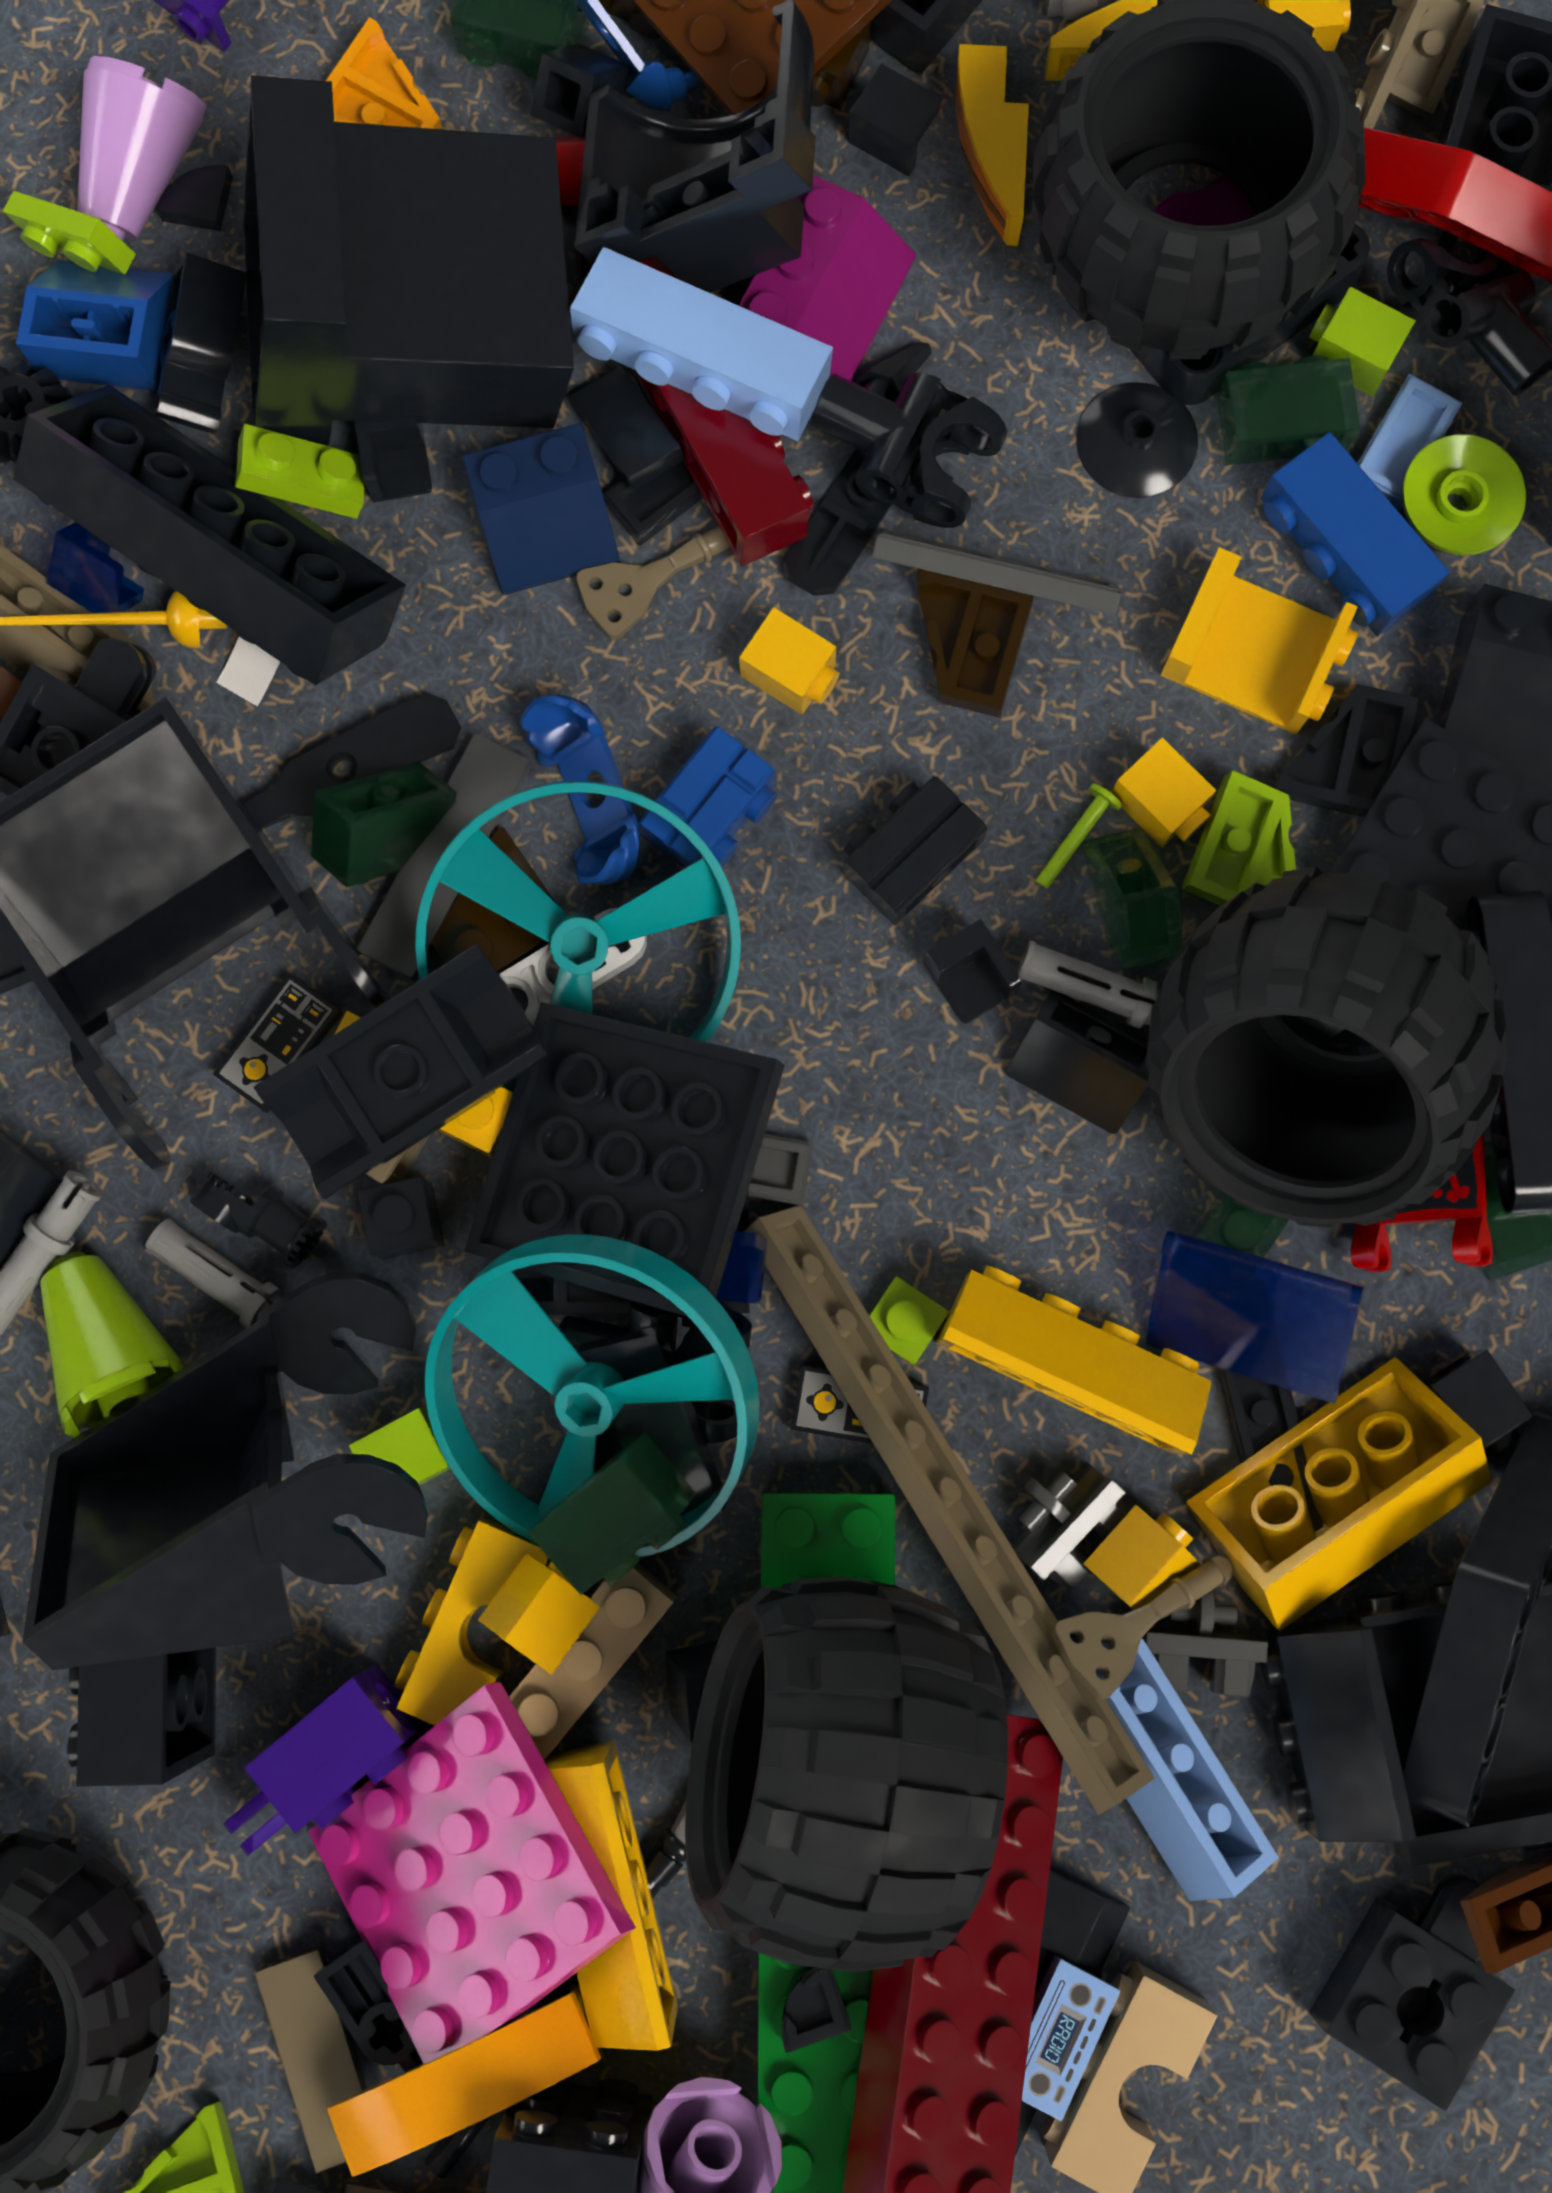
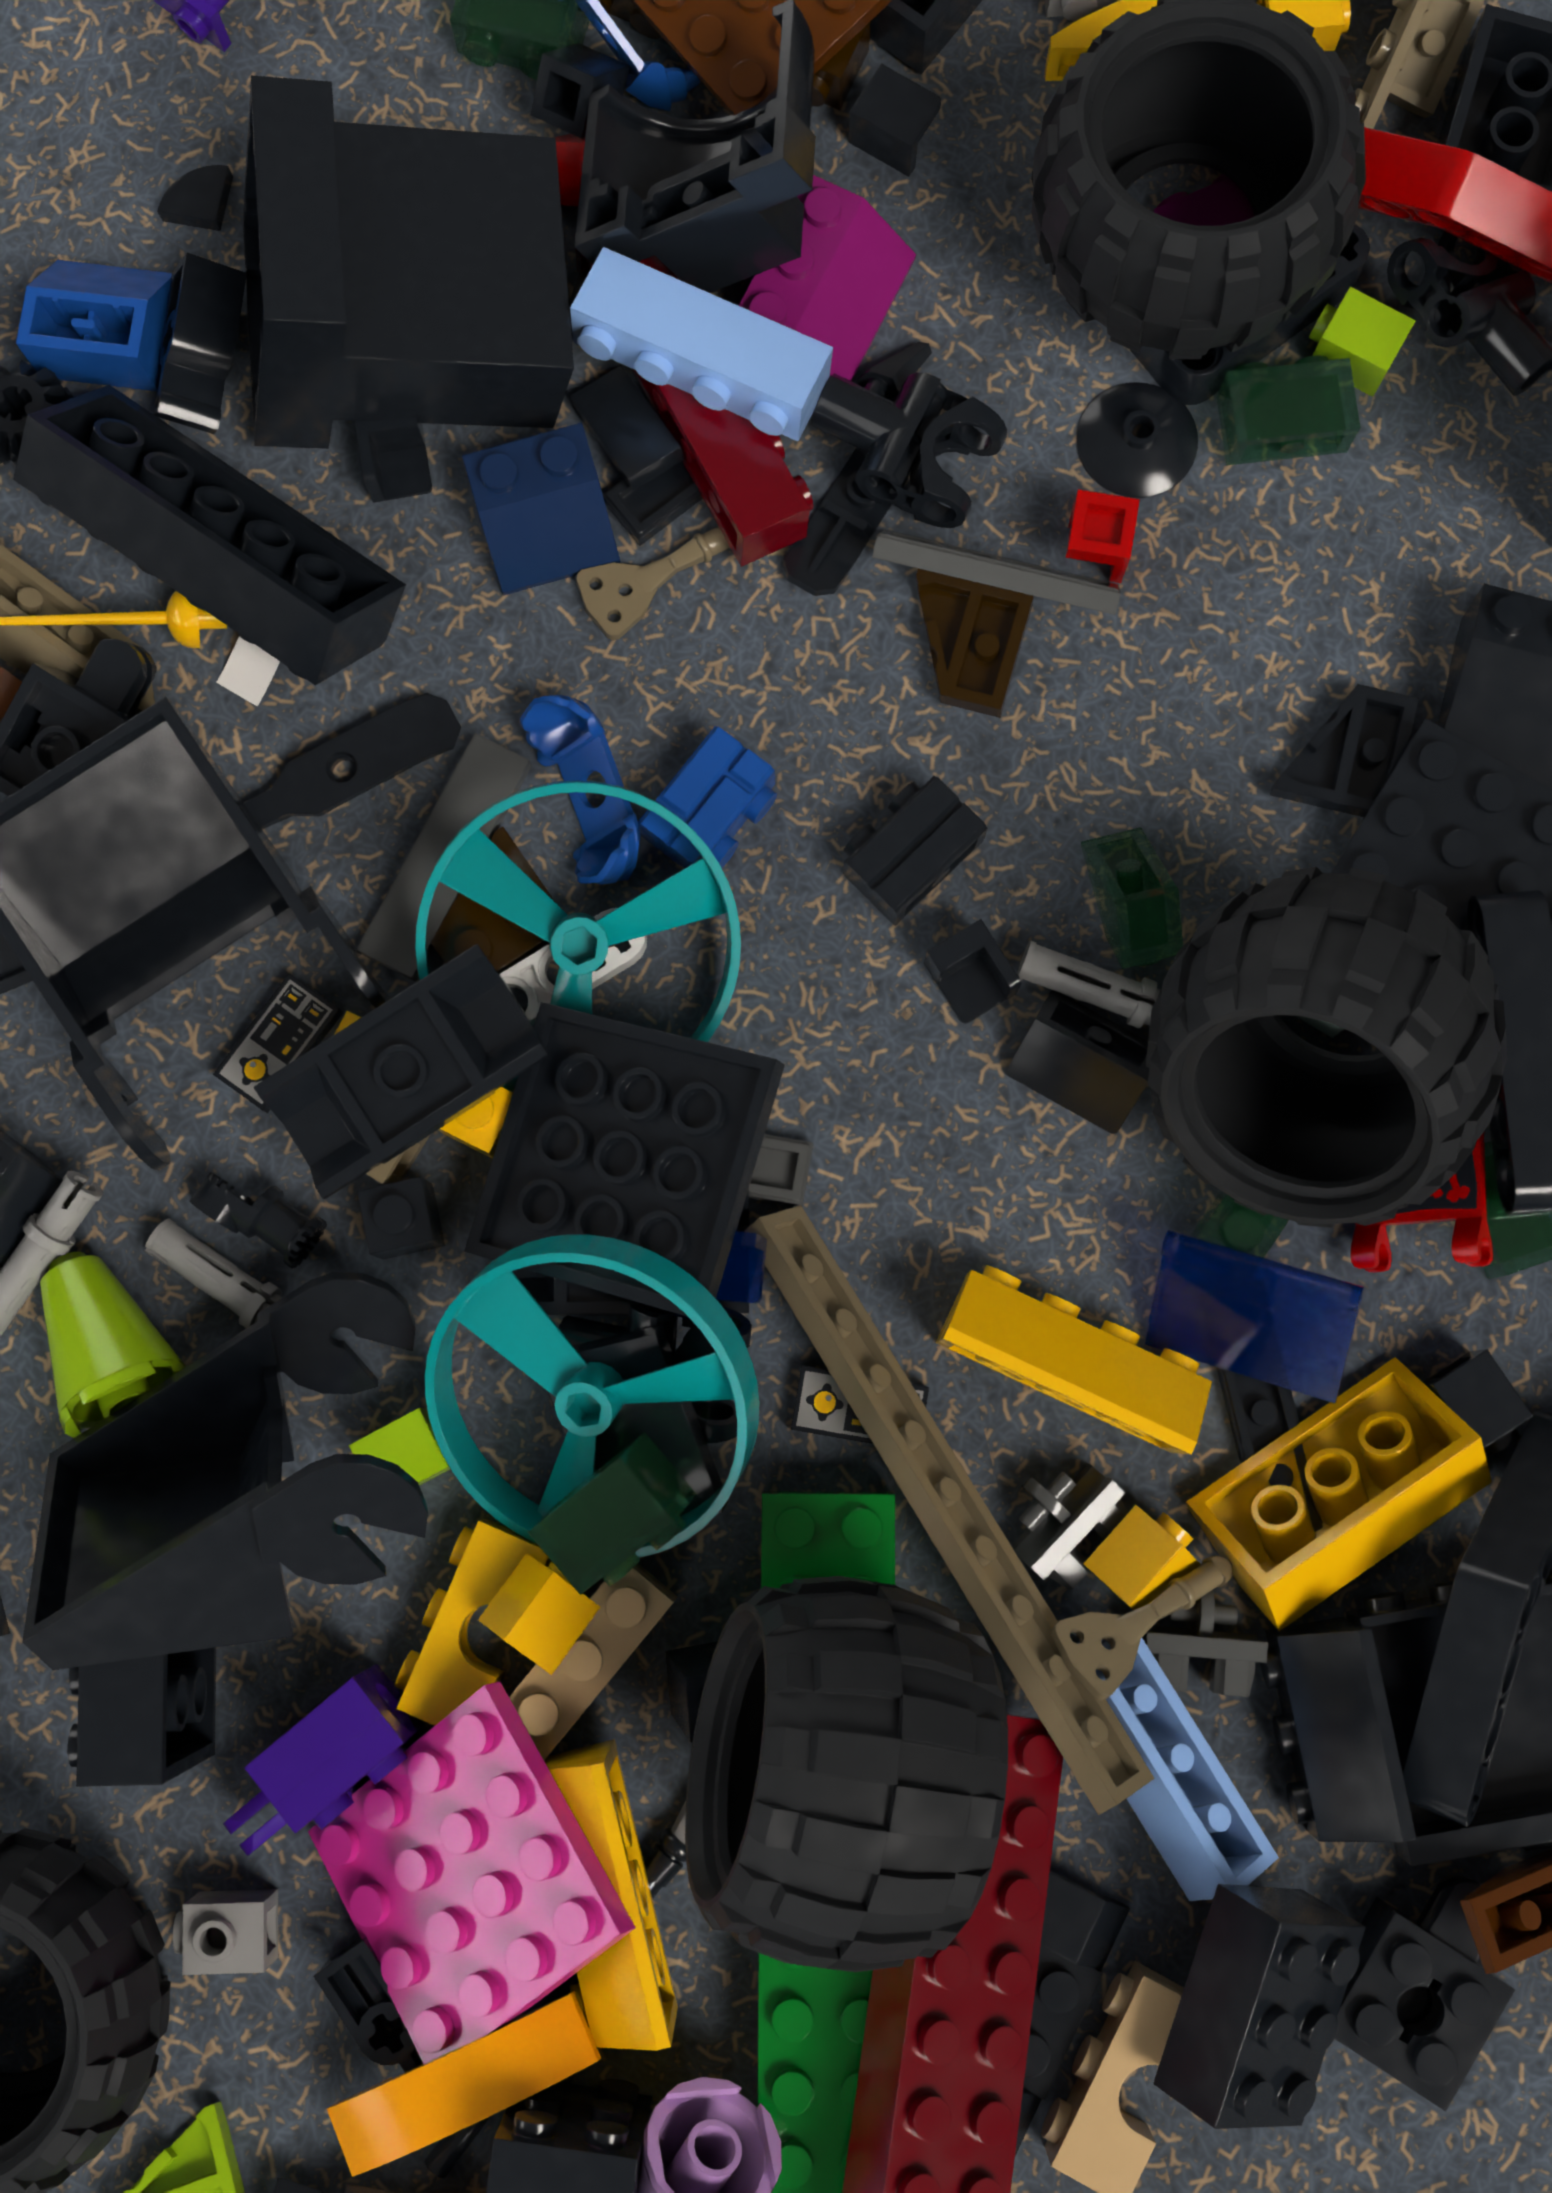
(72, 233): lime plate -> none
(88, 575): clear blue panel -> none
(131, 142): lavender cone -> none
(227, 1932): none -> light grey brick
(299, 471): lime plate -> none
(312, 2048): dark tan tile -> none
(376, 86): light orange wing -> none
(377, 821): clear green slope -> none
(790, 662): yellow brick -> none
(813, 2010): black tile -> none
(907, 1320): lime plate -> none
(992, 136): yellow slope -> none
(1063, 2034): light blue tile -> none
(1102, 800): lime pin -> none
(1103, 530): none -> red panel
(1164, 794): yellow brick -> none
(1241, 840): lime wing -> none
(1258, 648): yellow panel -> none
(1259, 2007): none -> black brick
(1352, 534): blue brick -> none
(1411, 423): light blue tile -> none
(1479, 474): lime dish -> none

